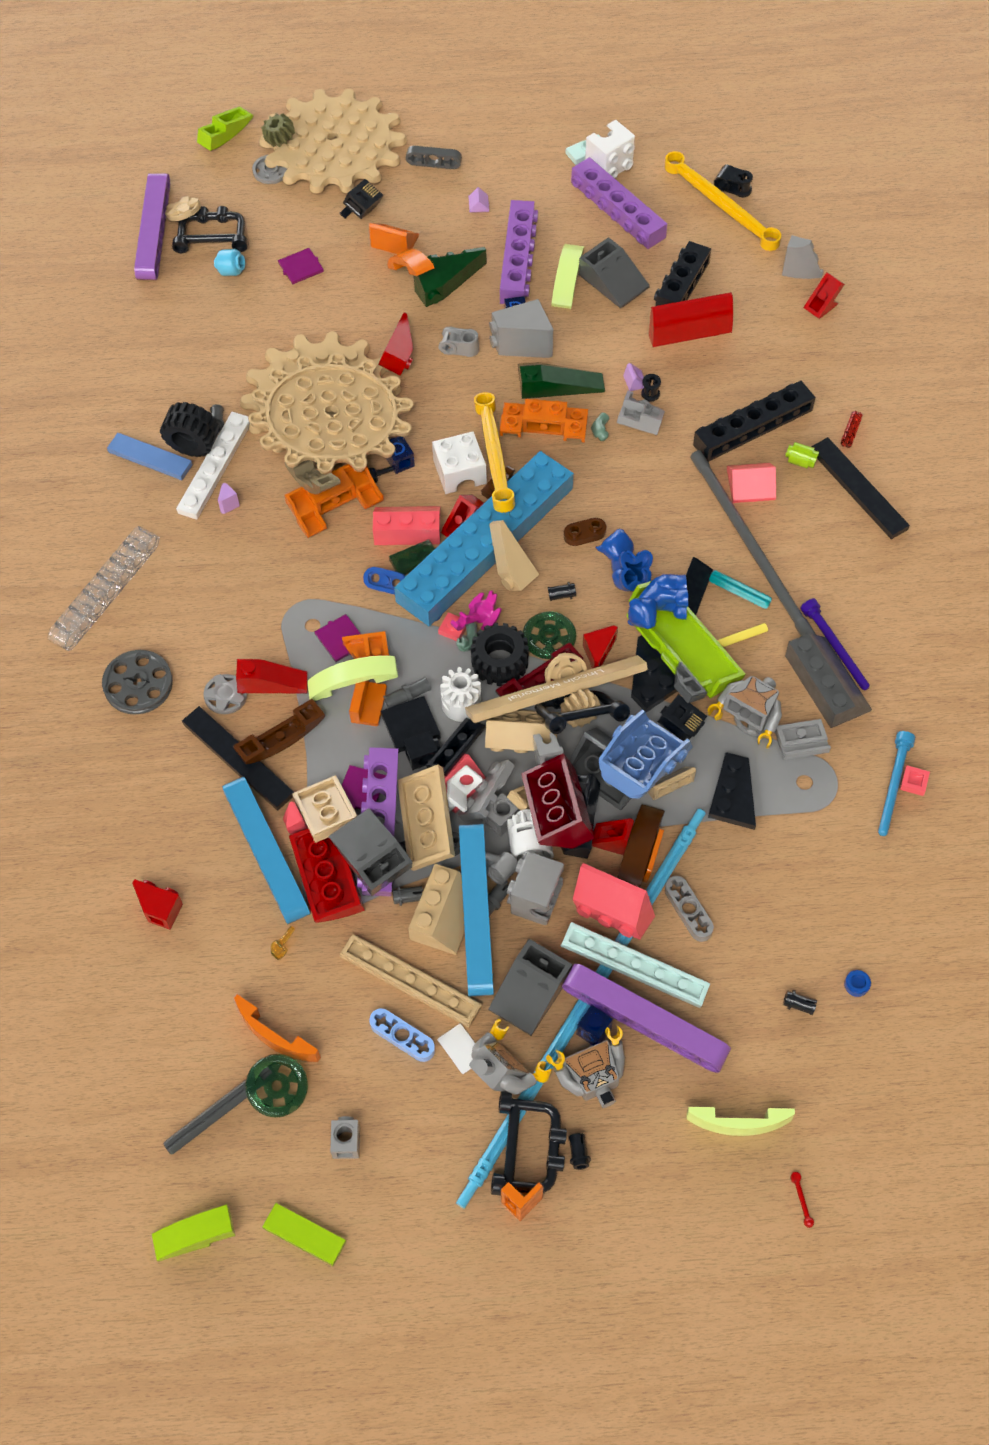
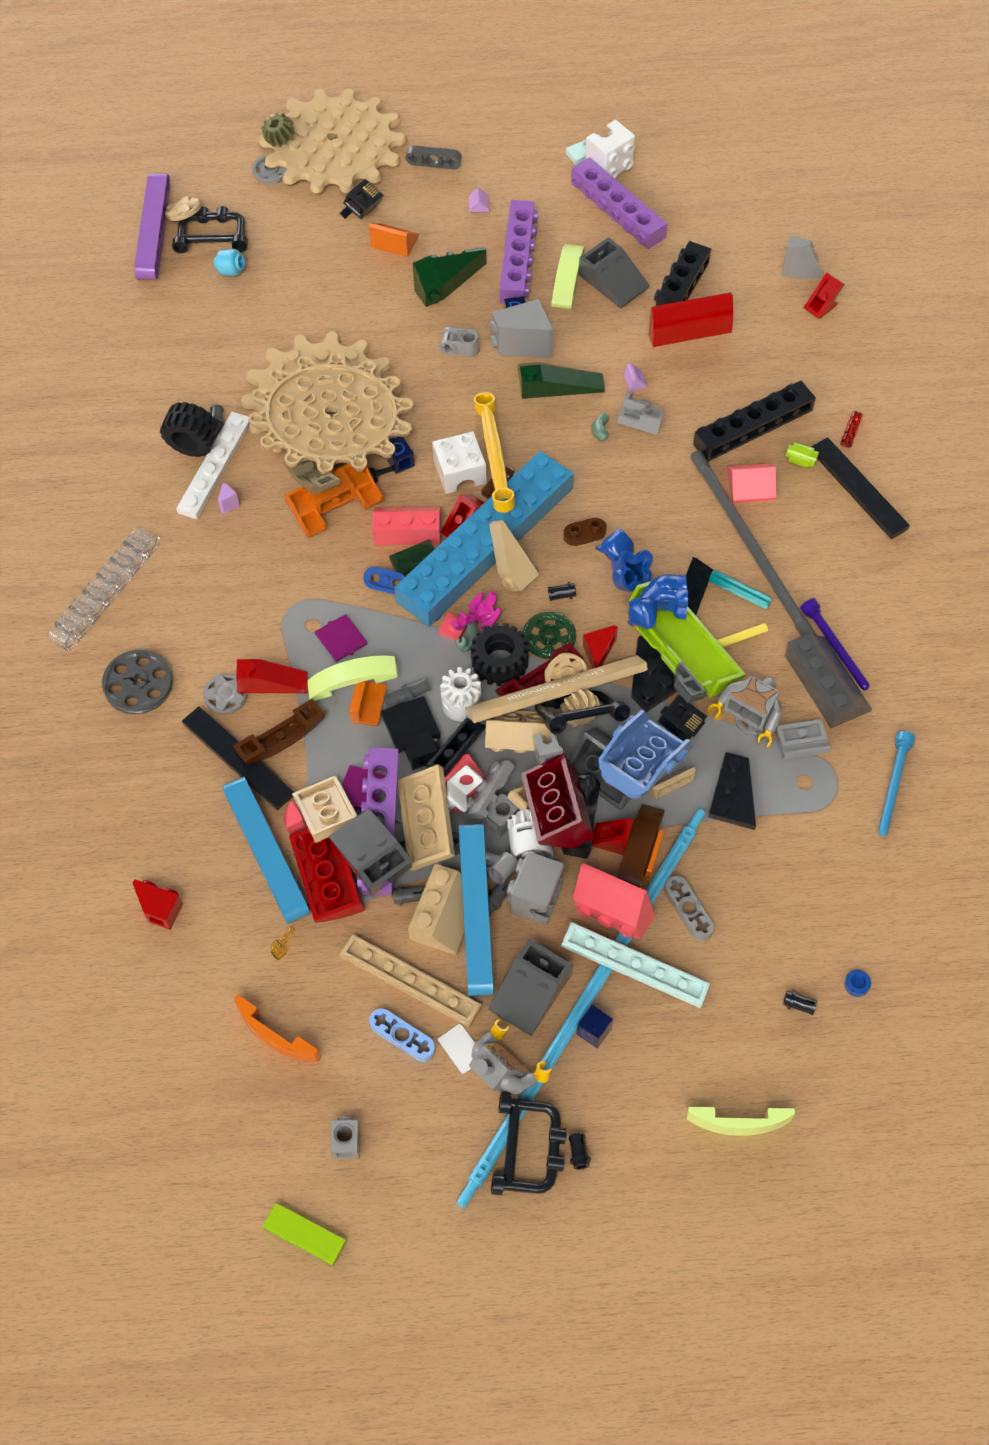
(149, 456): medium blue tile -> none
(193, 1233): lime slope -> none
(209, 1116): dark grey axle -> none
(223, 128): lime slope -> none
(292, 1101): clear green plate -> none
(300, 266): magenta piece -> none
(366, 644): orange wing -> none
(399, 348): slope -> none
(415, 261): orange slope -> none
(520, 1205): orange panel -> none
(544, 418): orange bracket -> none
(593, 1070): torso -> none
(646, 382): black bush -> none
(646, 1018): medium lavender beam -> none
(722, 201): yellow piece -> none
(733, 179): black piece -> none
(796, 1178): red hinge -> none
(914, 780): coral plate -> none

